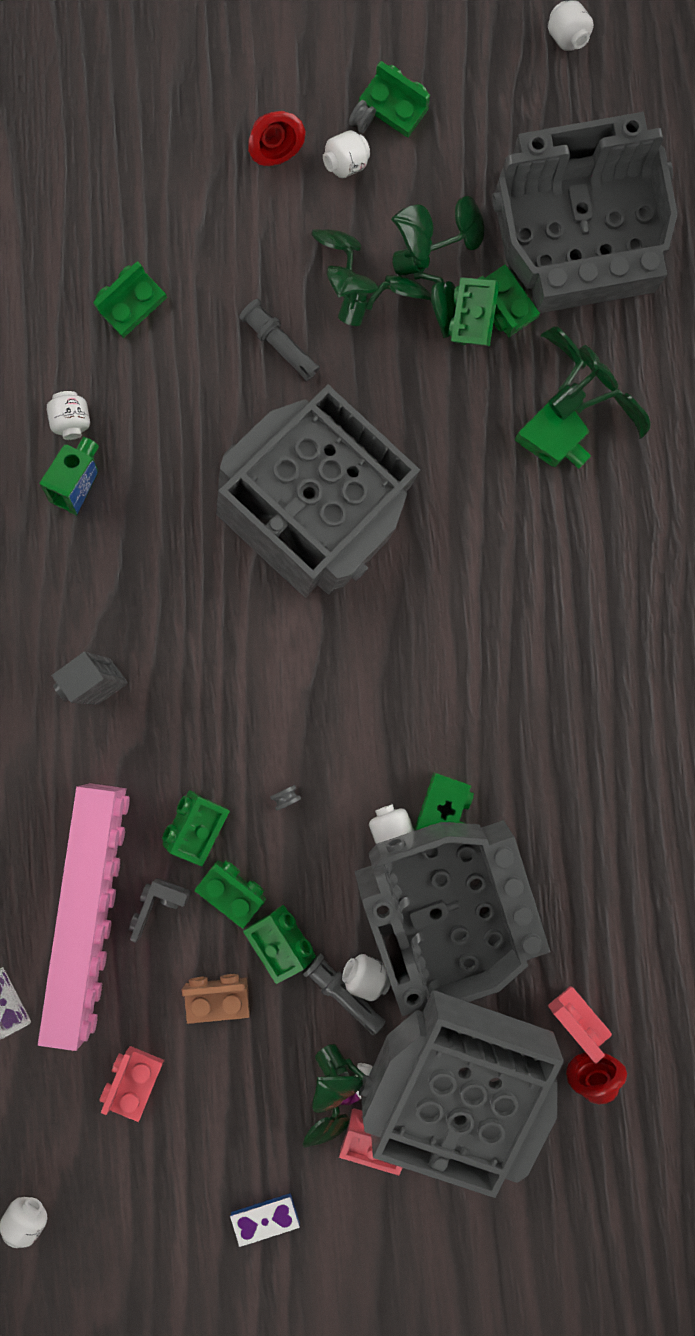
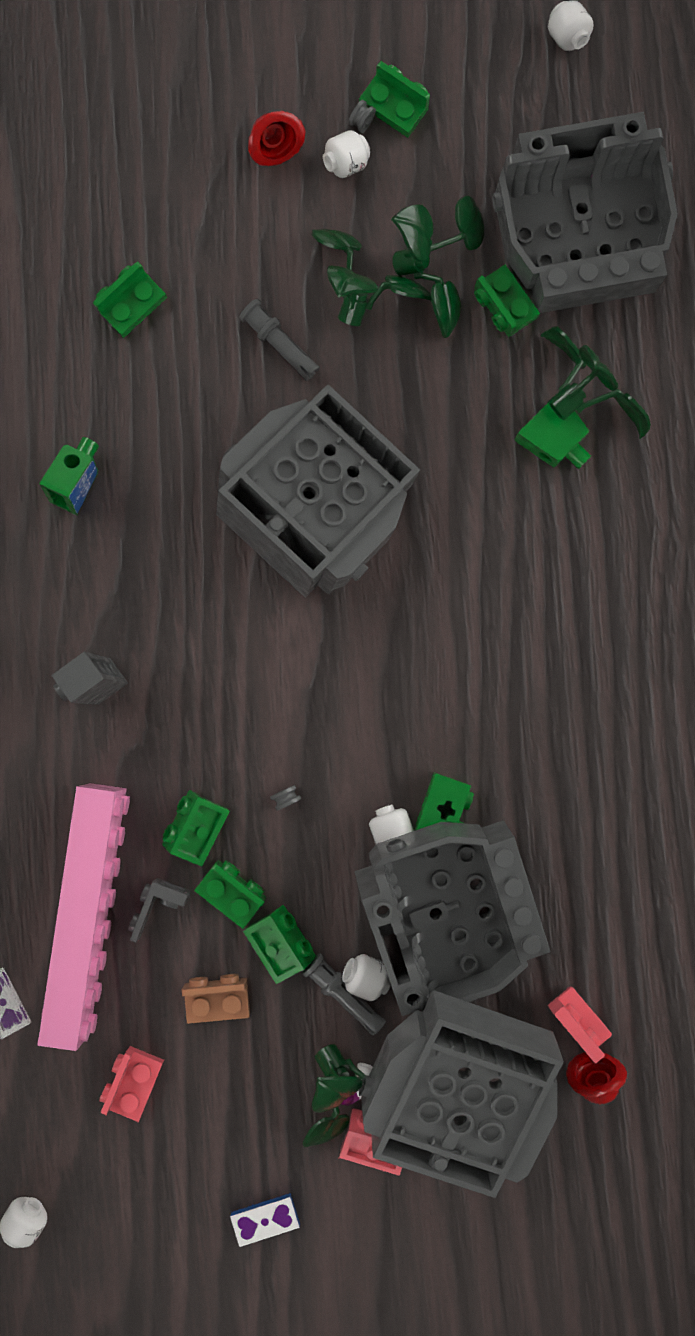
(68, 415): white head -> none
(474, 311): green bracket -> none

